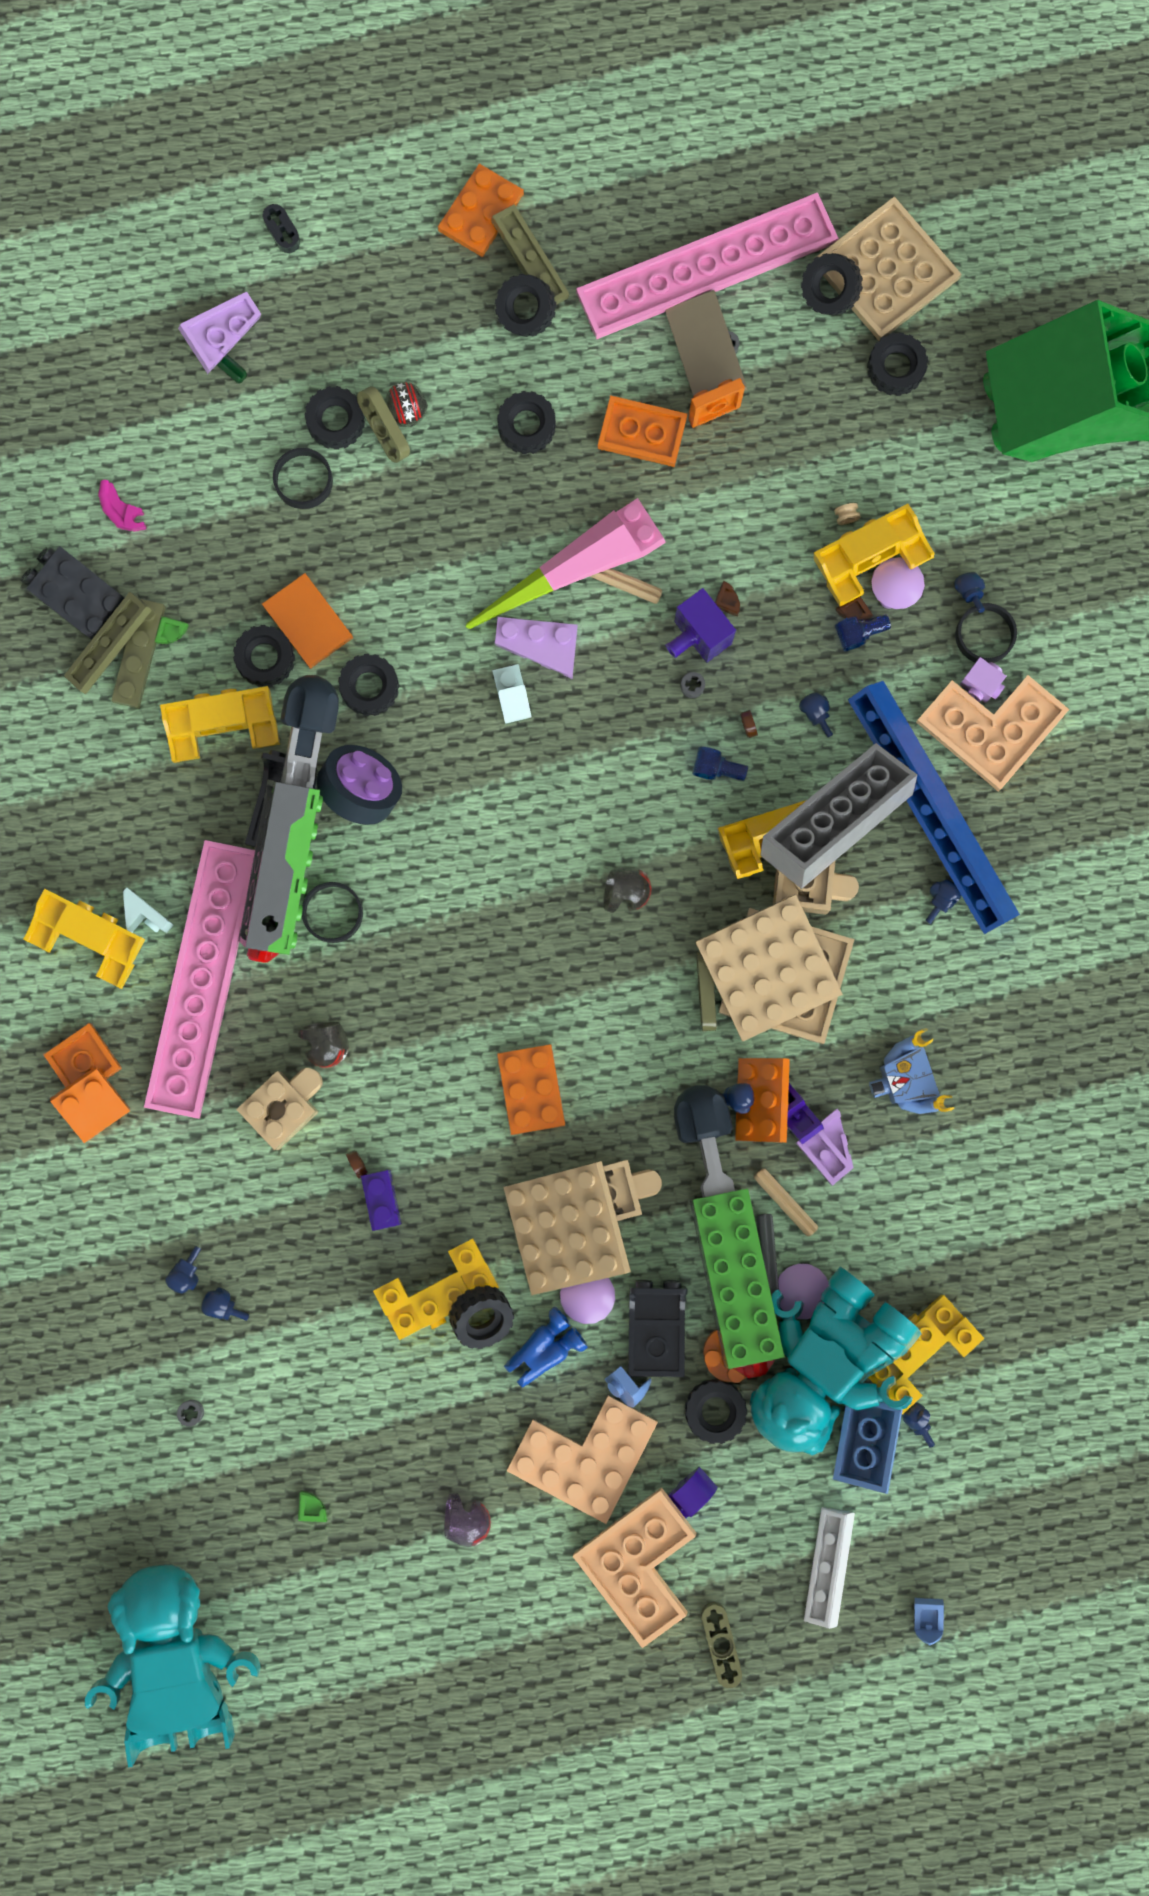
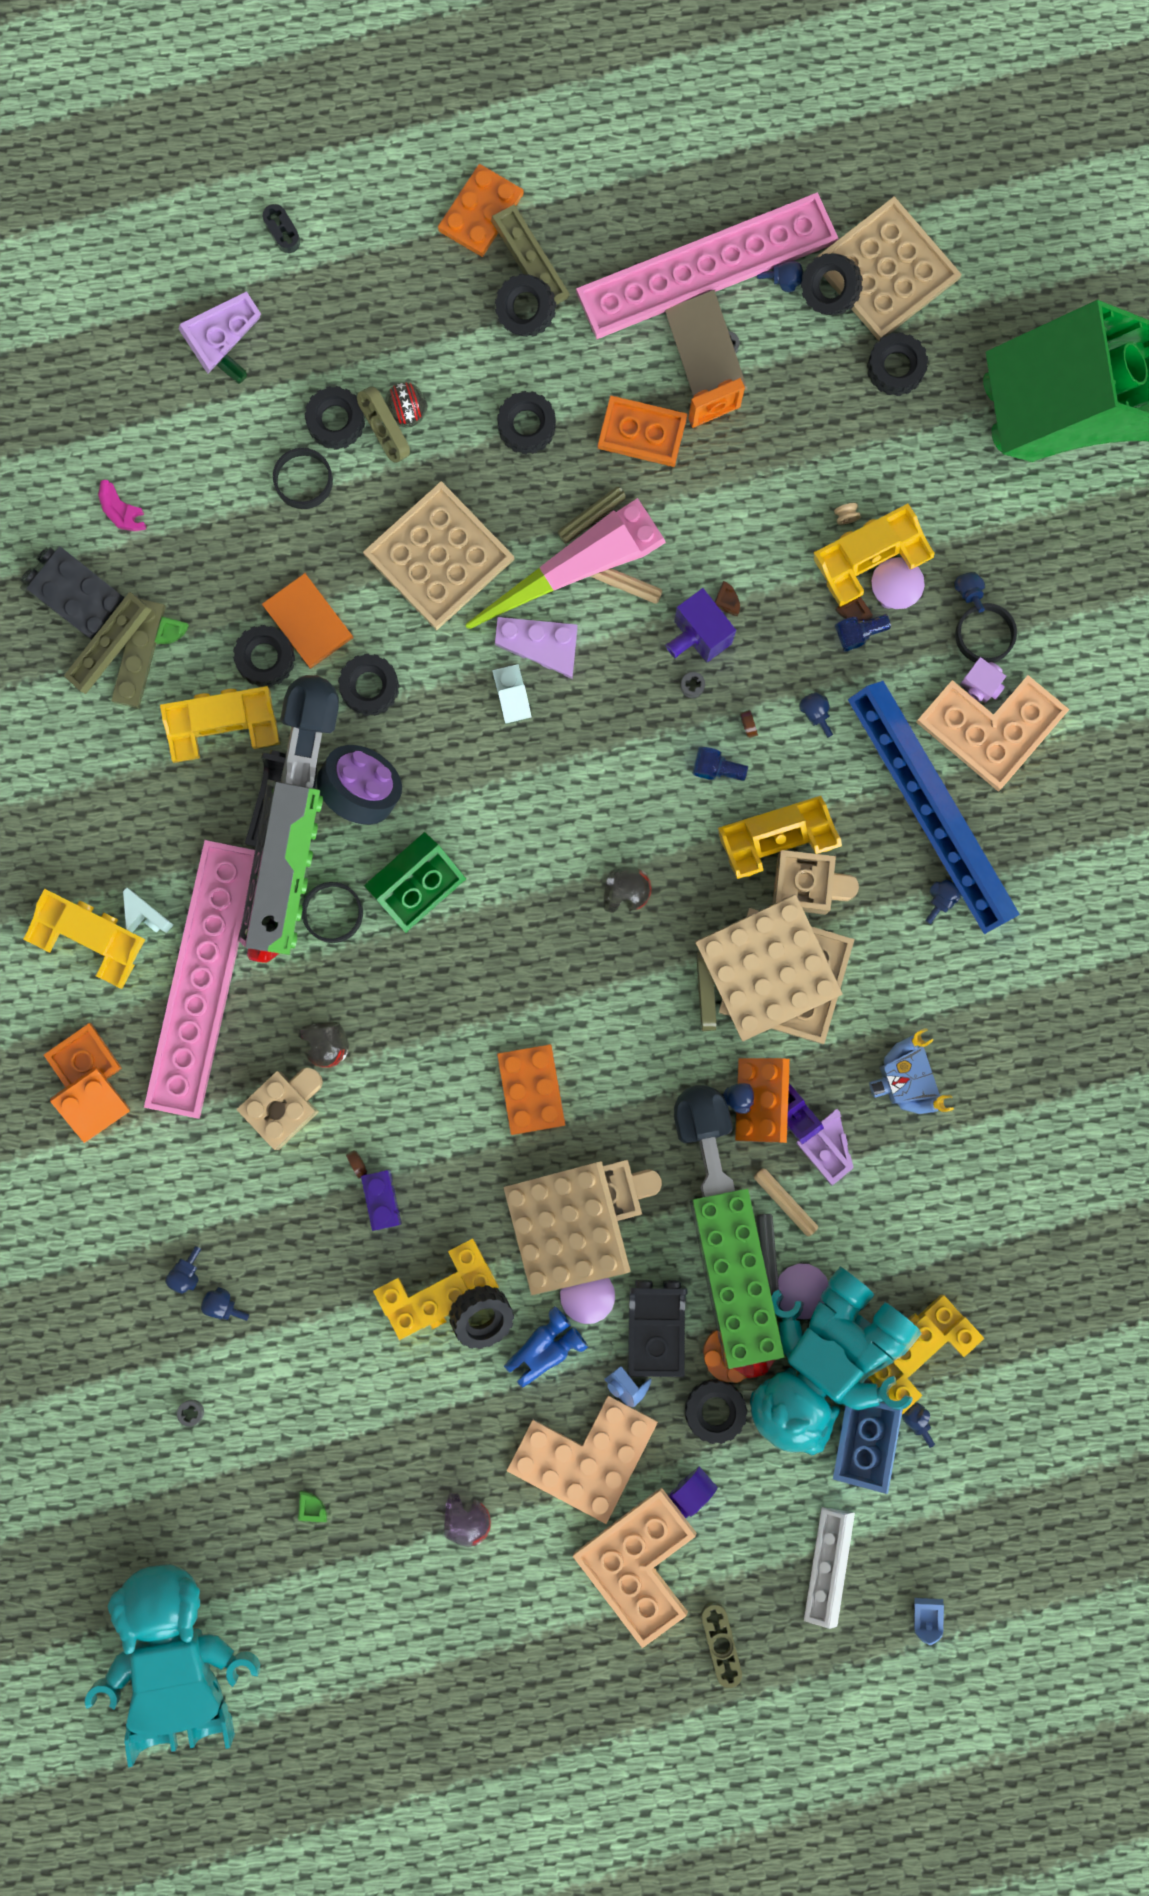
(415, 882): none -> green slope
(438, 555): none -> tan plate
(591, 514): none -> olive axle
(786, 274): none -> dark blue piece
(838, 815): light grey brick -> none

